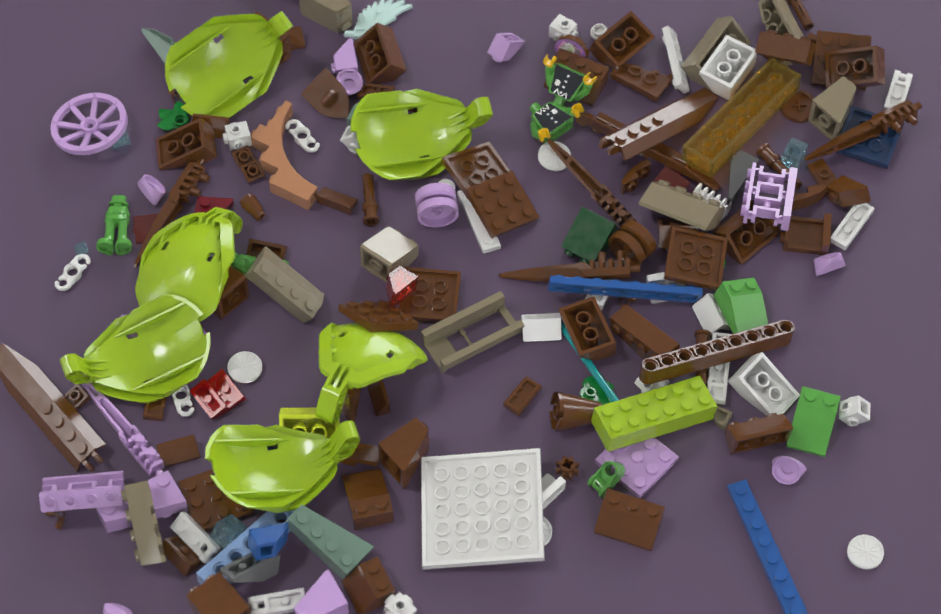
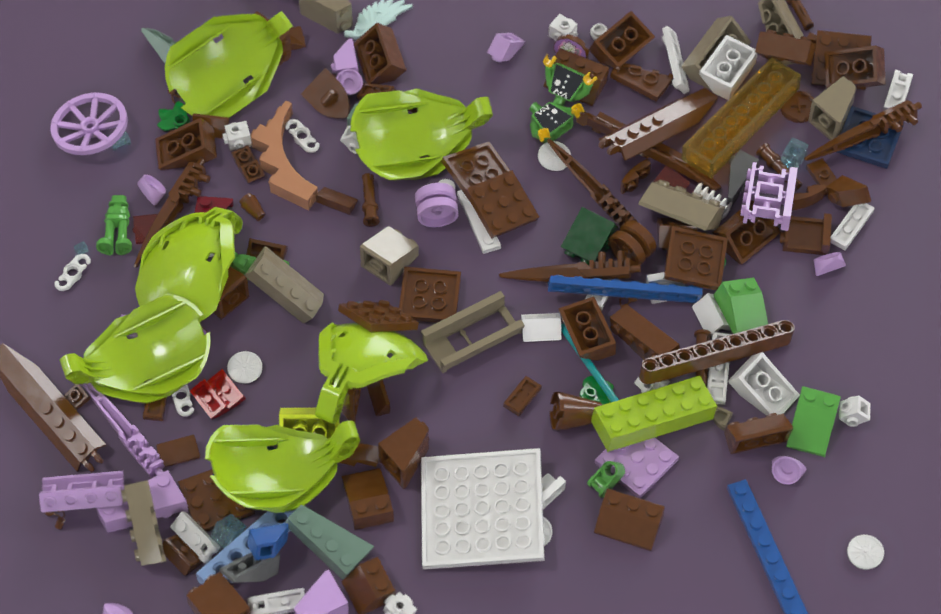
(400, 285): clear red slope -> none
(567, 468): reddish brown gear -> none

